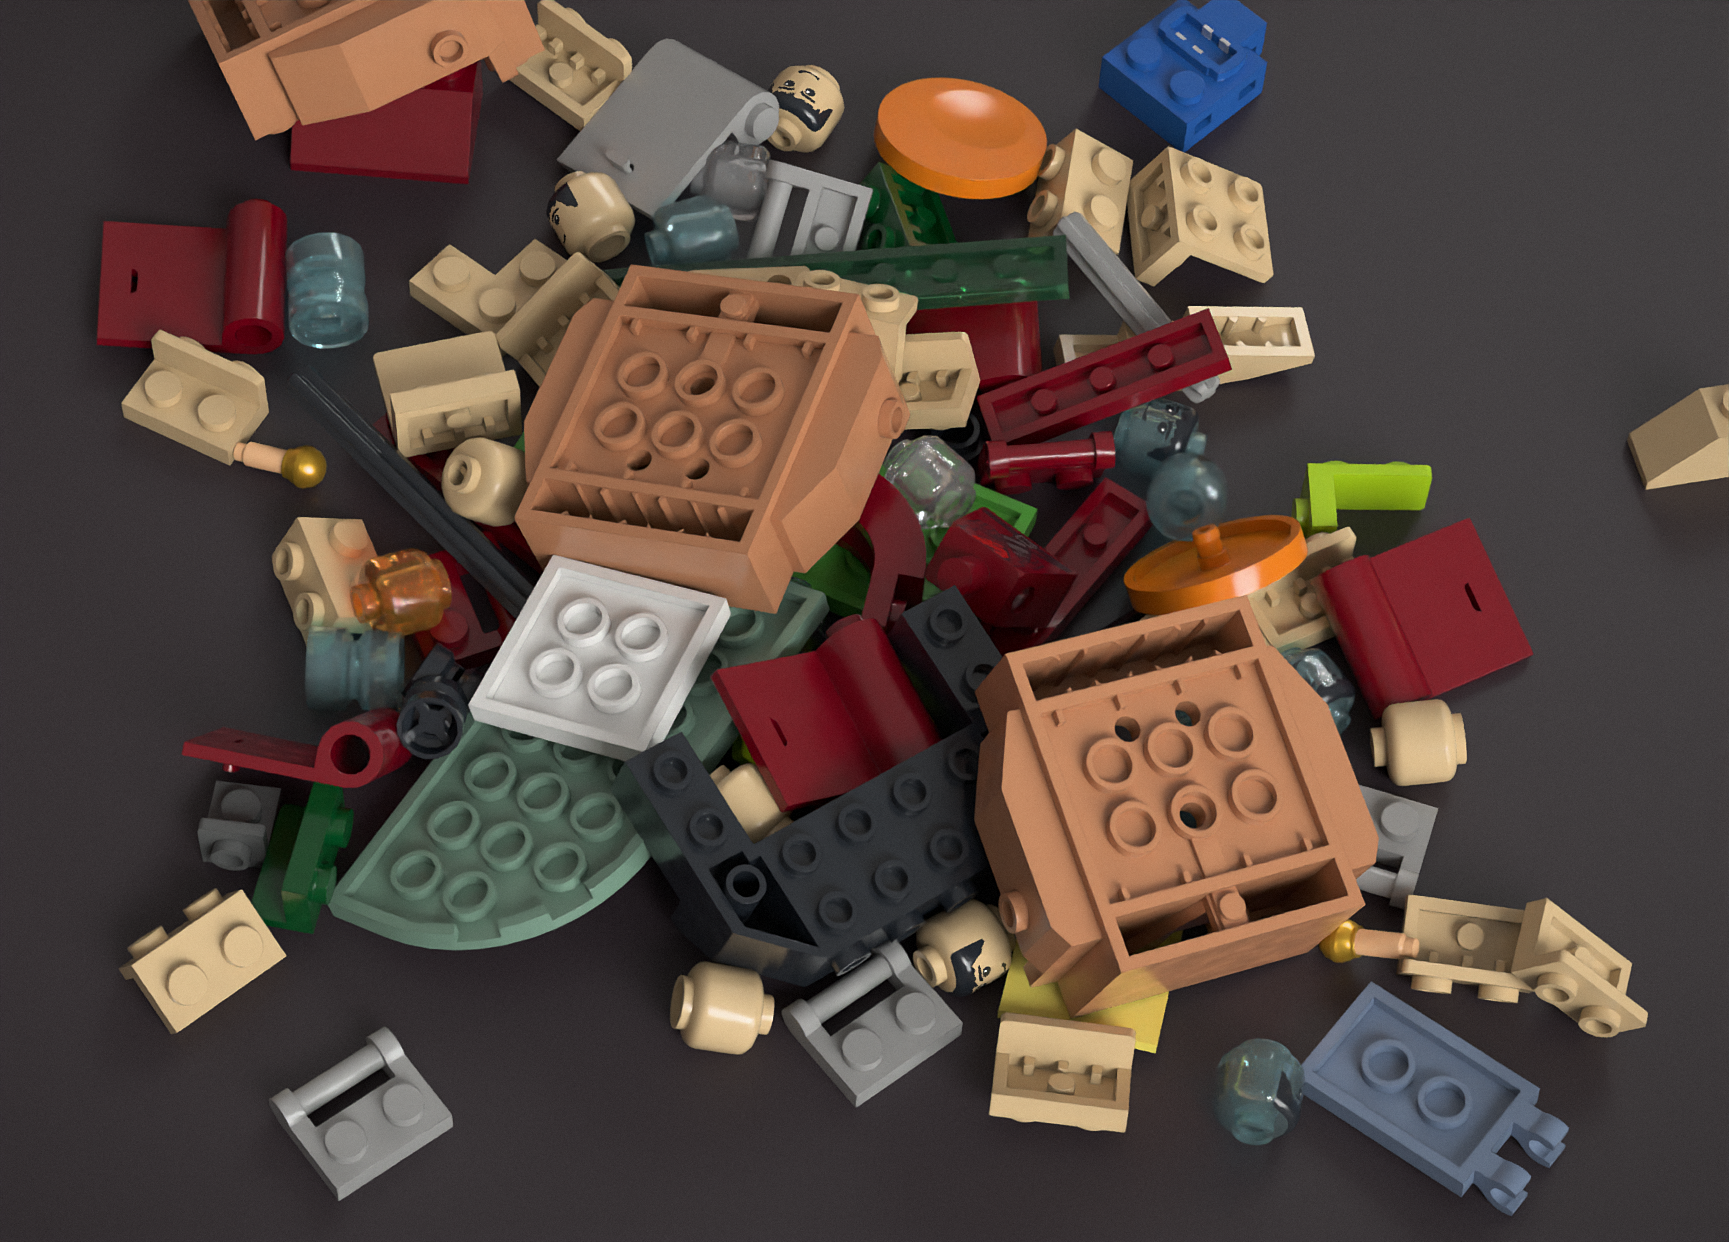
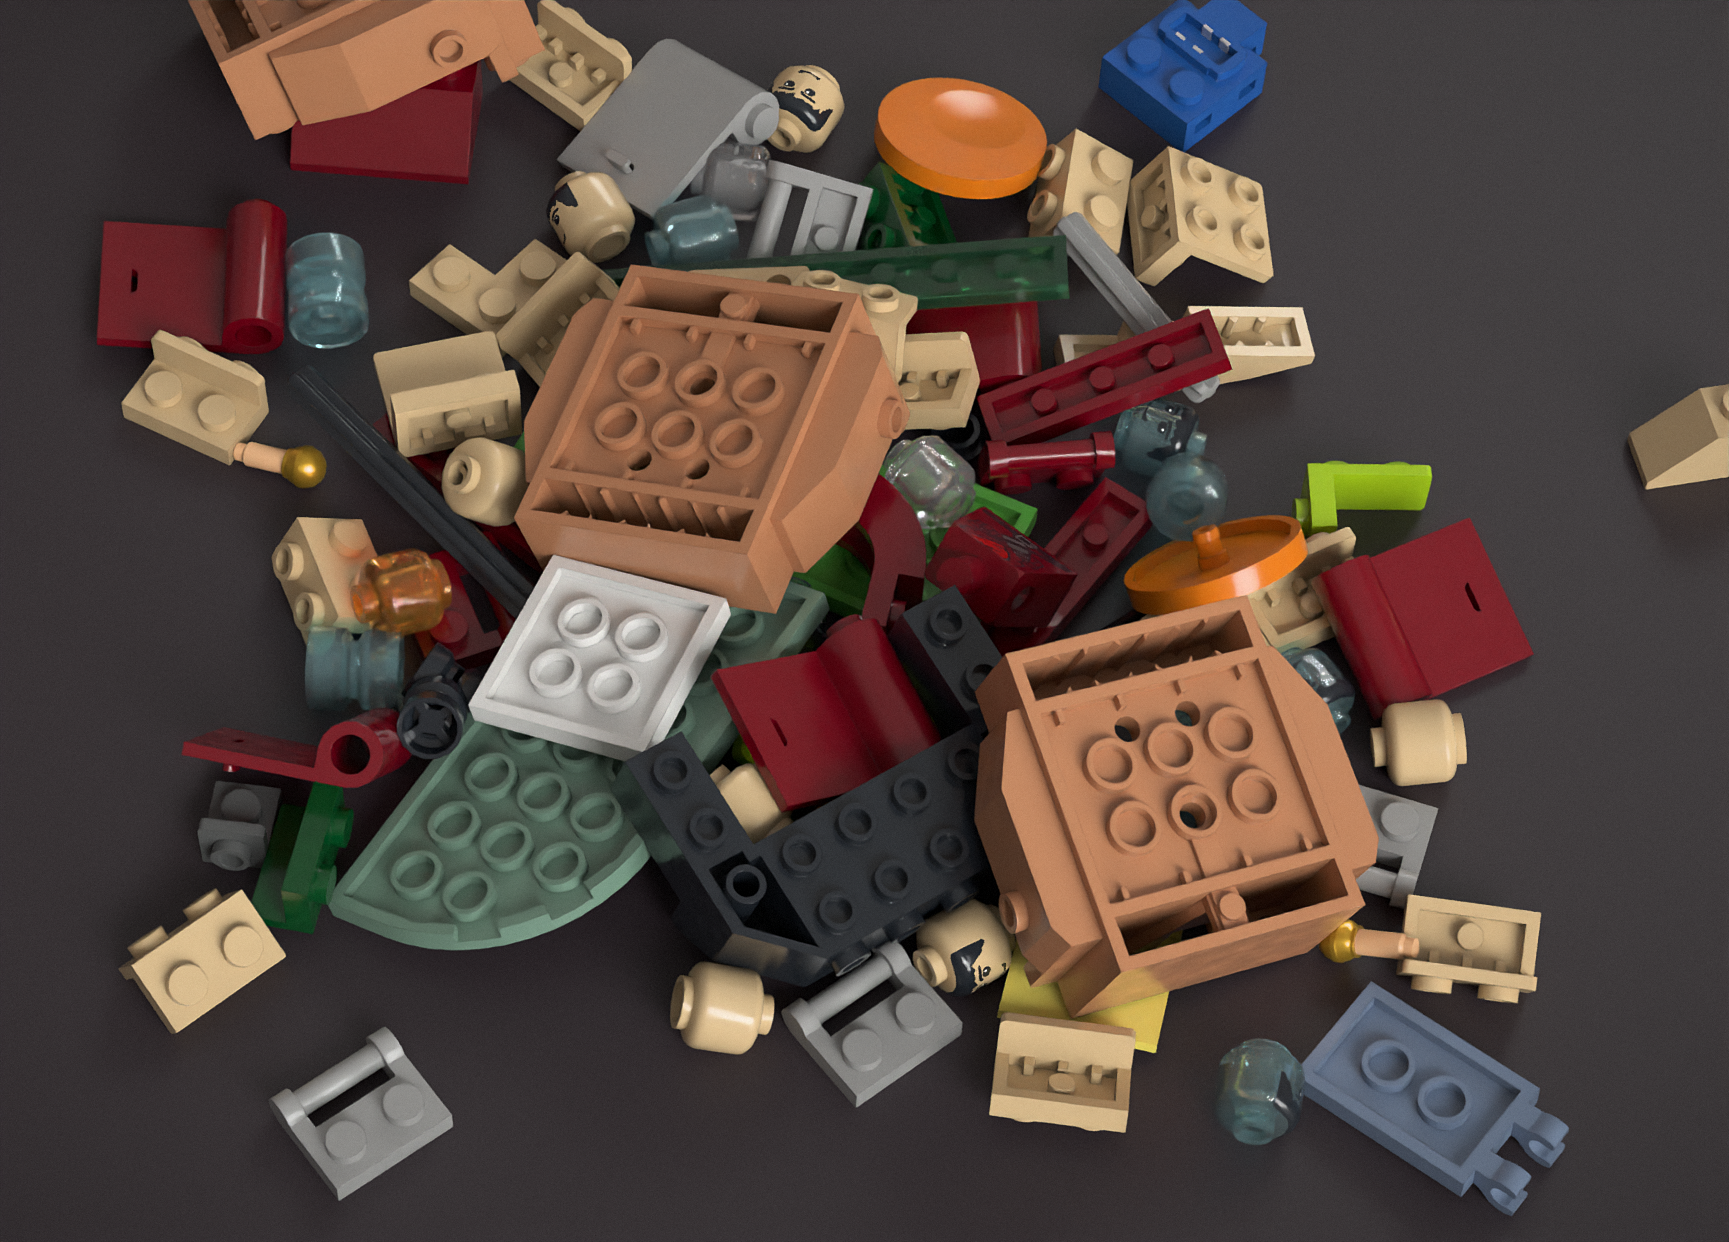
(1575, 971): tan bracket -> none

